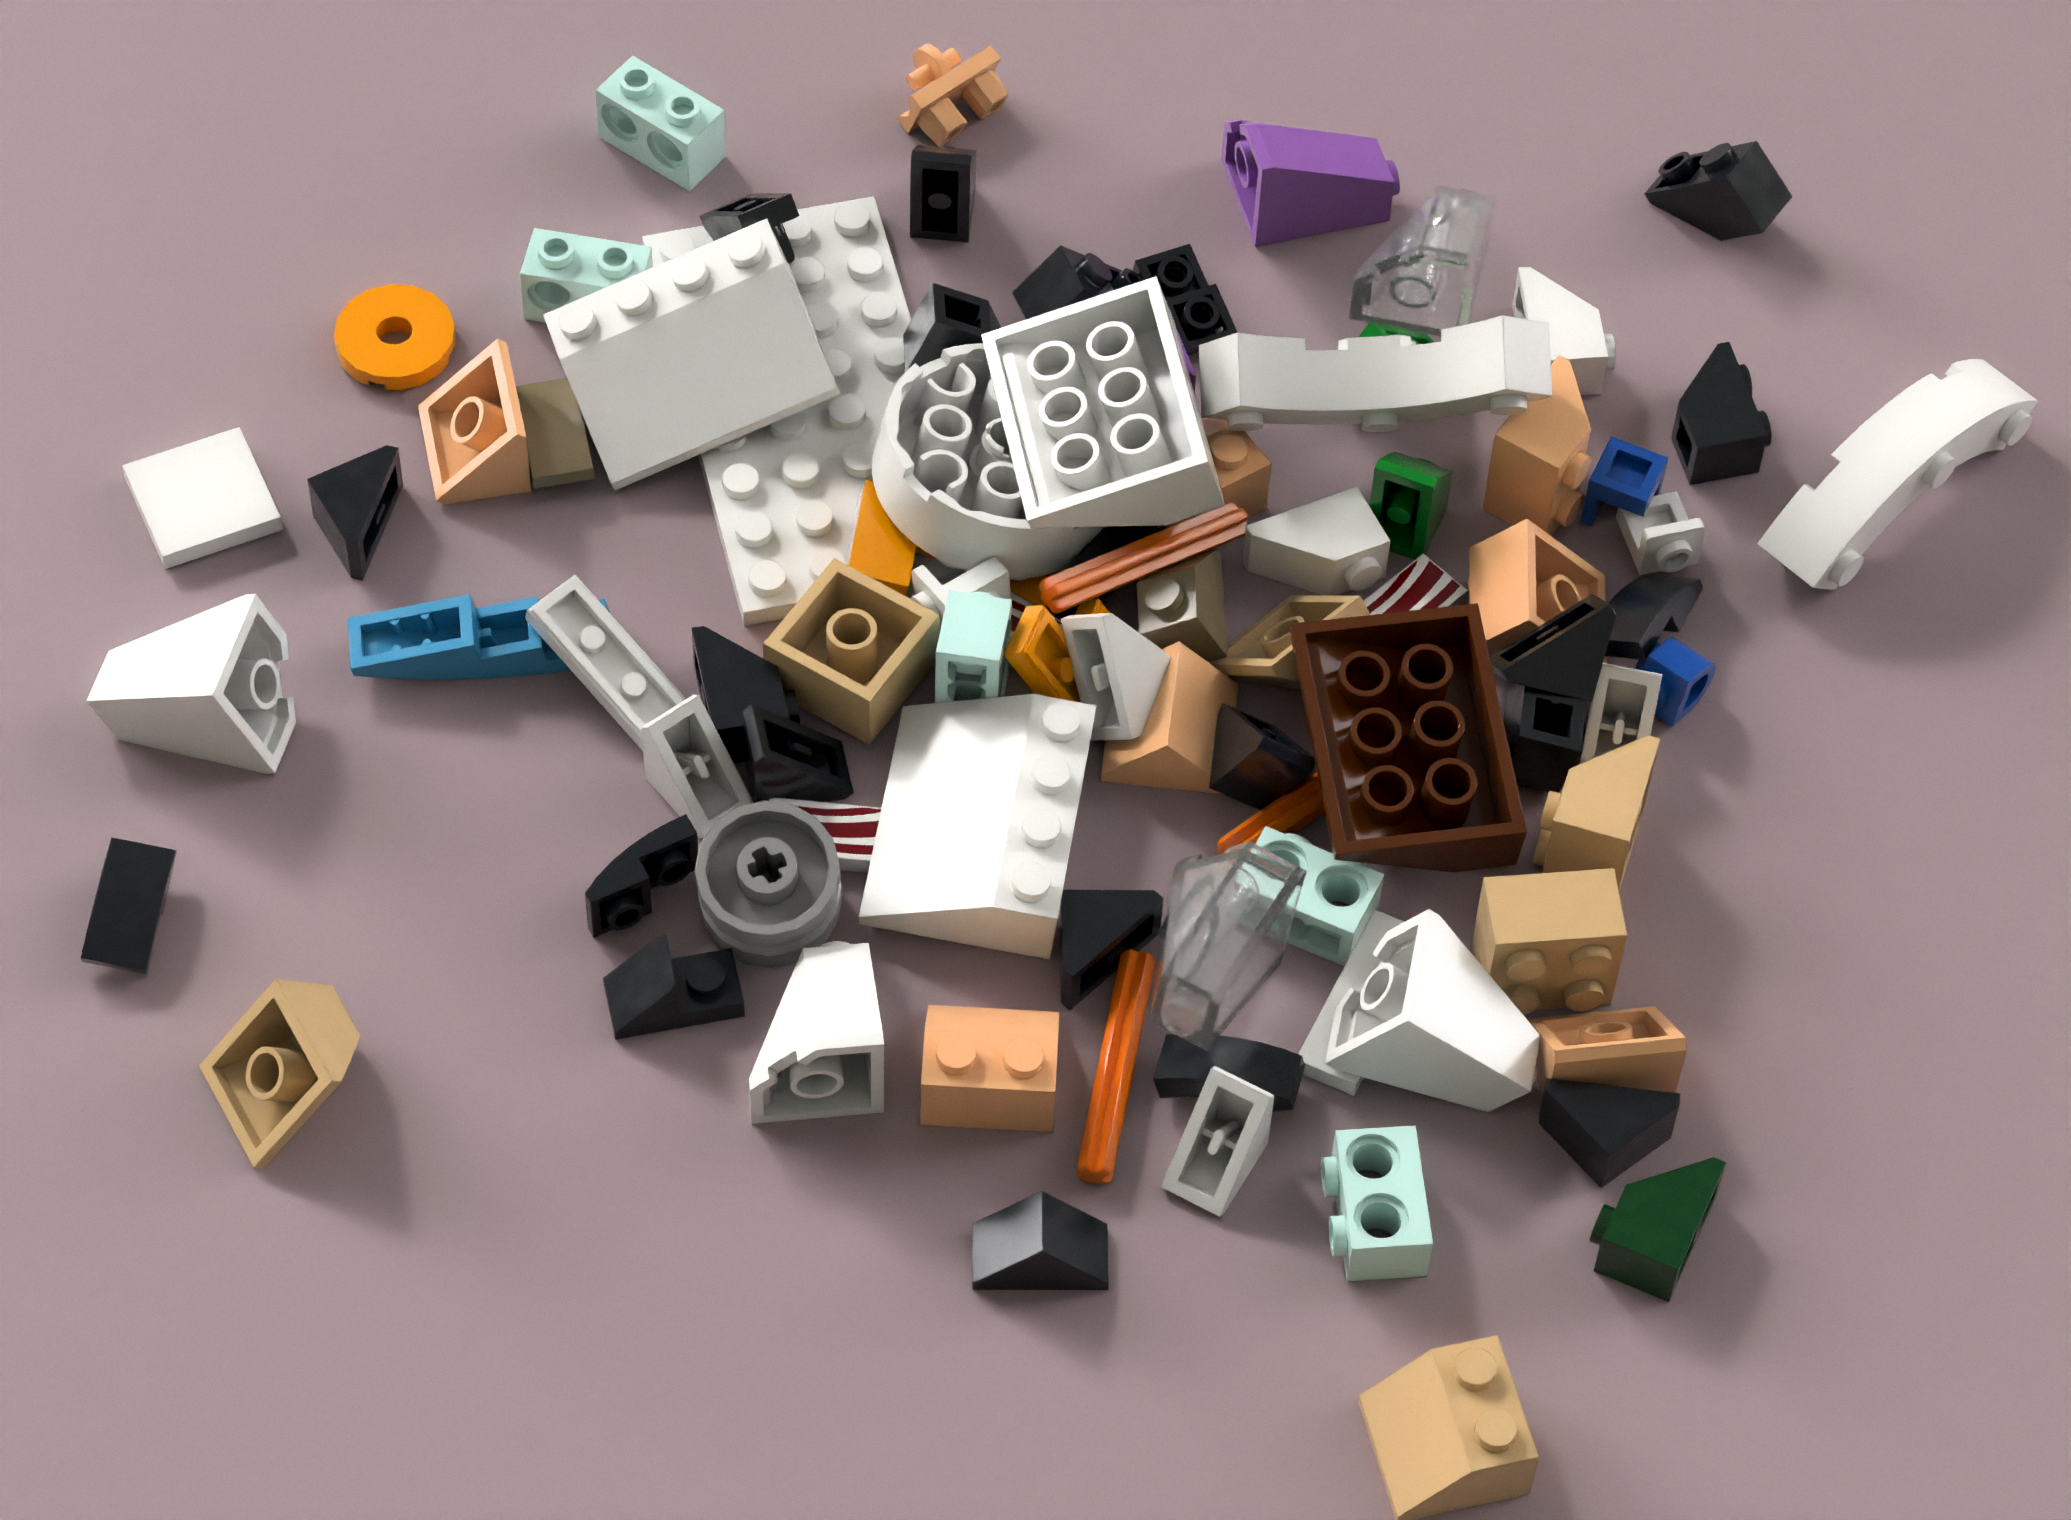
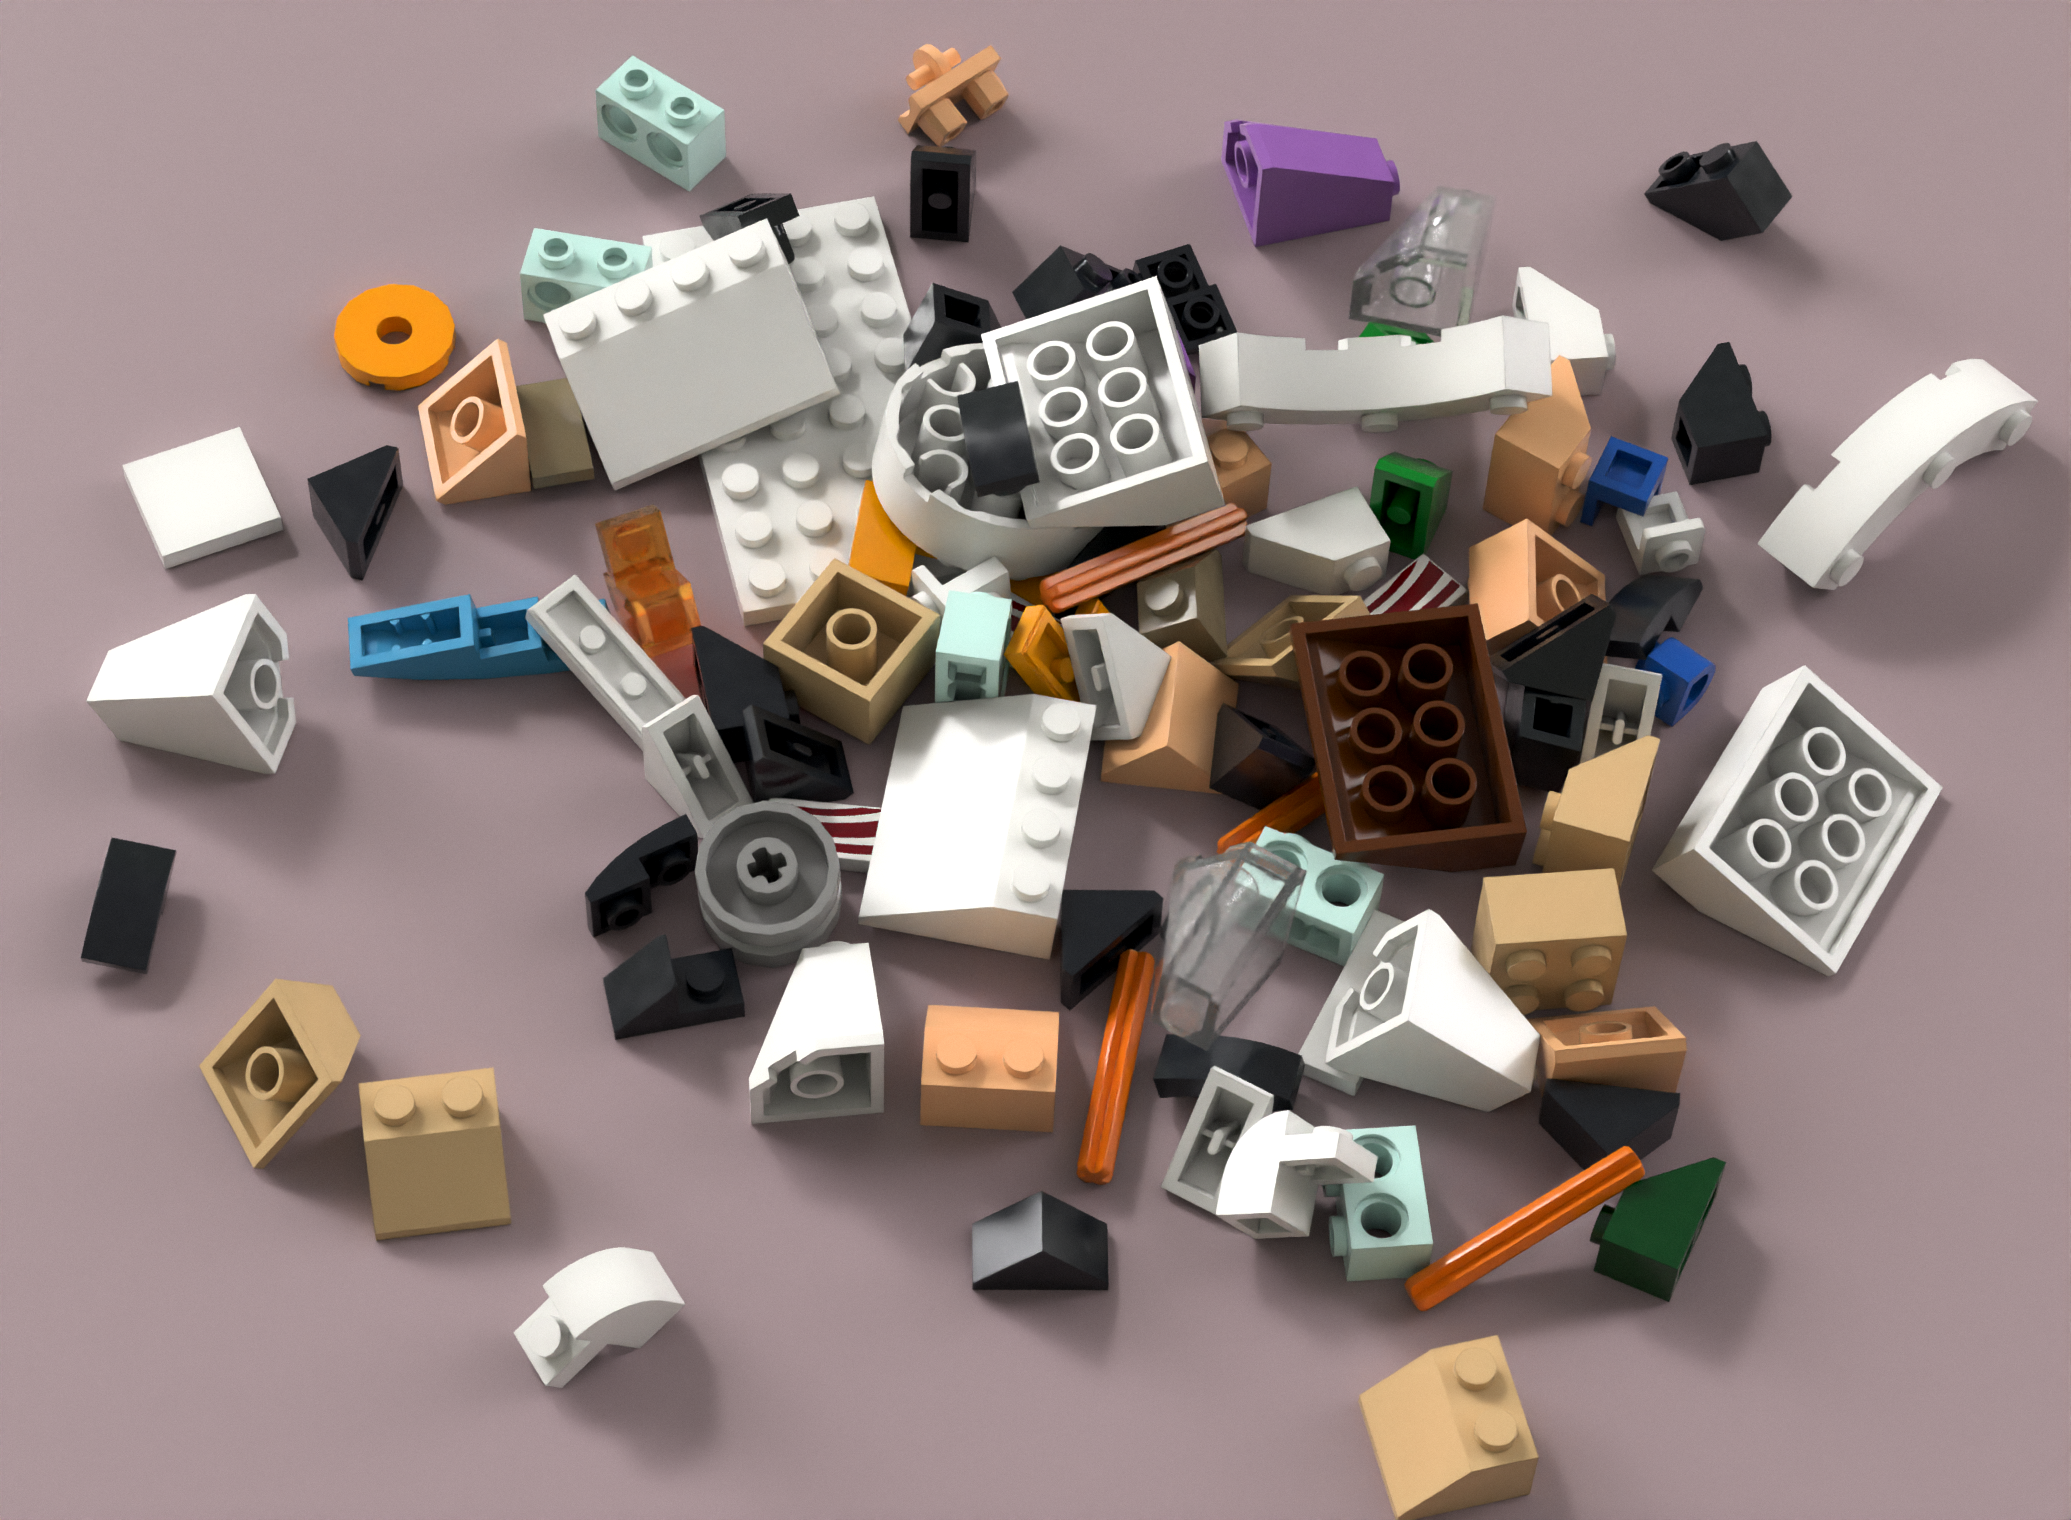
(434, 1153): none -> tan slope
(597, 1301): none -> white brick
(643, 582): none -> clear orange brick
(998, 440): none -> black slope
(1277, 1171): none -> white brick
(1524, 1228): none -> orange axle
(1799, 823): none -> white slope

